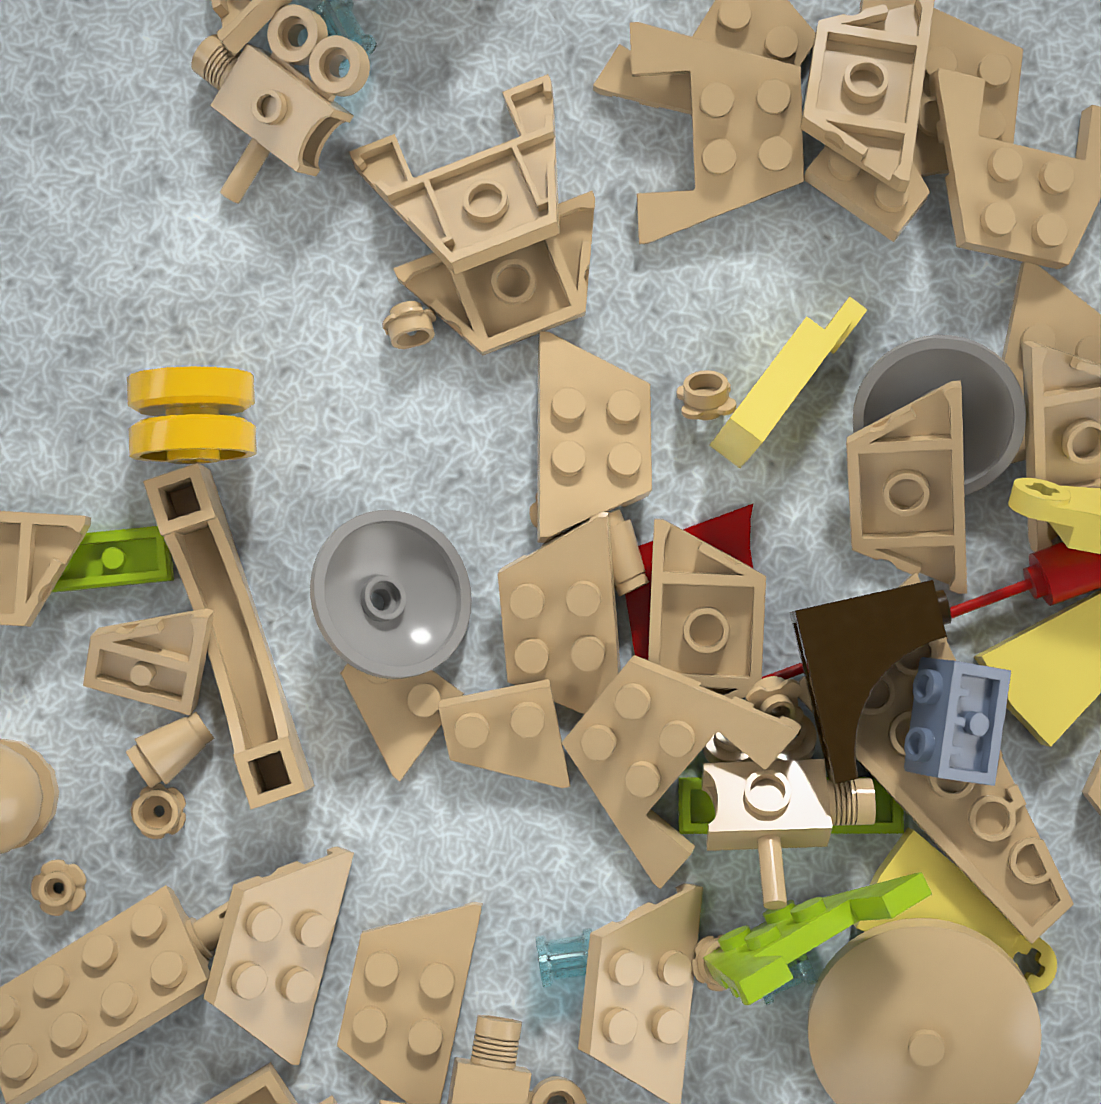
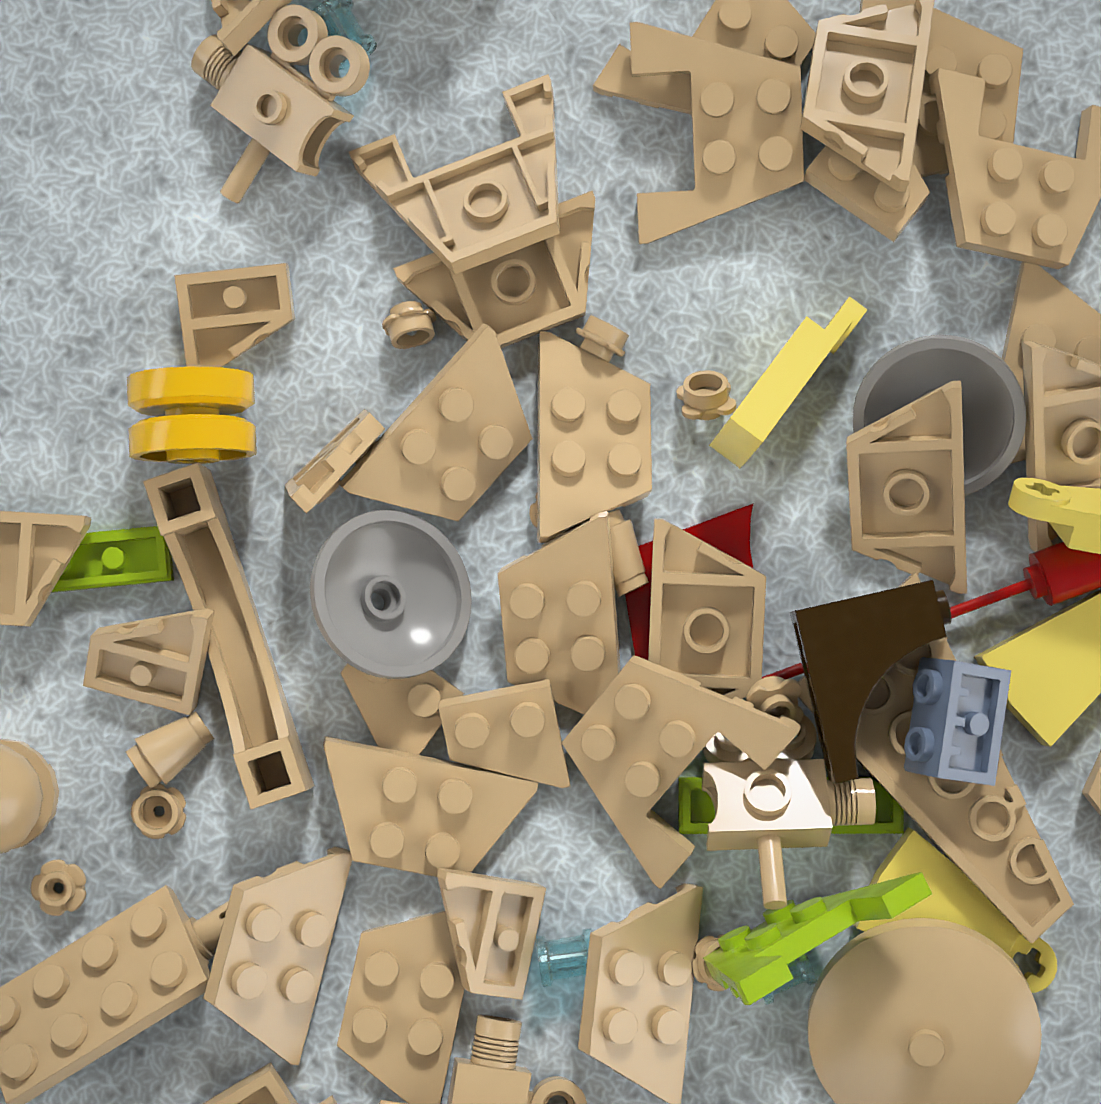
(231, 311): none -> tan wing
(323, 472): none -> tan wing
(419, 808): none -> tan wing
(449, 437): none -> tan wing
(491, 929): none -> tan wing
(602, 338): none -> tan plate

